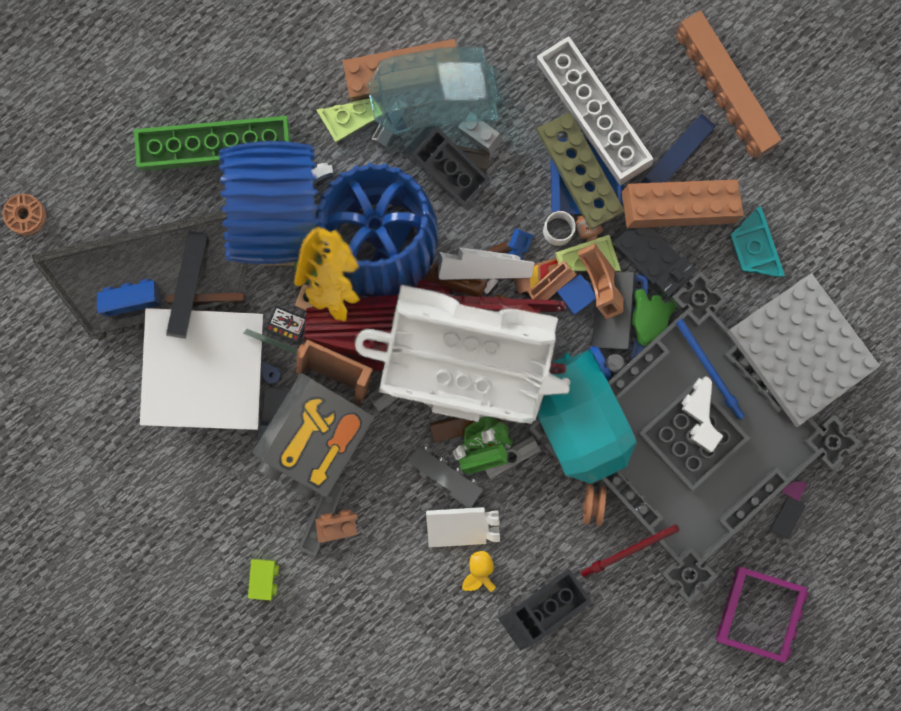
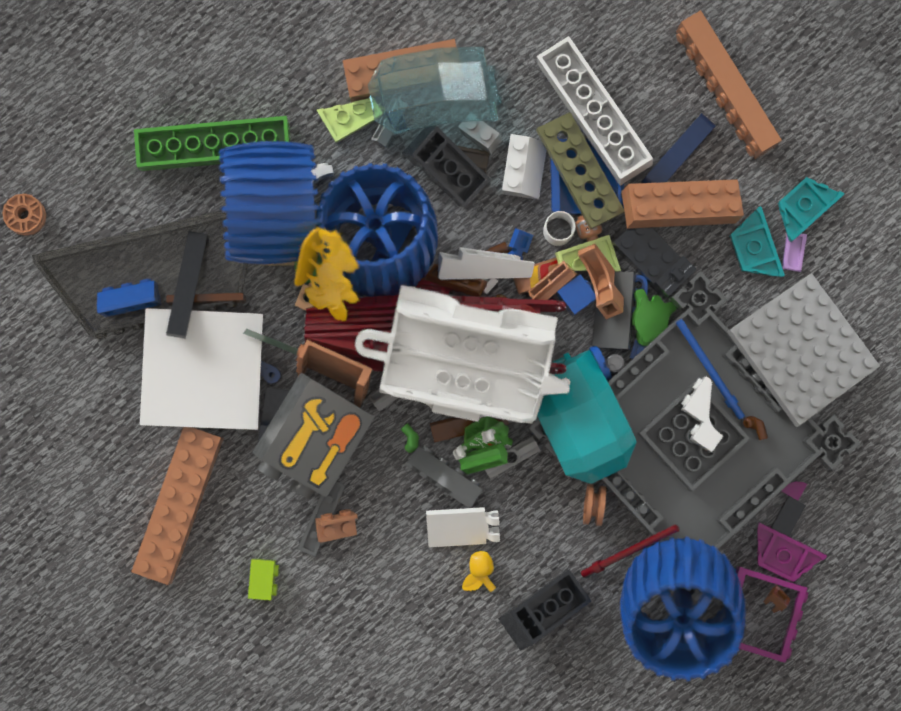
(177, 505): none -> nougat brick
(286, 324): piece -> none
(412, 438): none -> bright green arm
(524, 167): none -> white slope
(682, 642): none -> blue wheel
(756, 424): none -> reddish brown arm
(778, 598): none -> reddish brown tile
(784, 554): none -> magenta wing
(794, 253): none -> lavender tile
(805, 205): none -> teal wing

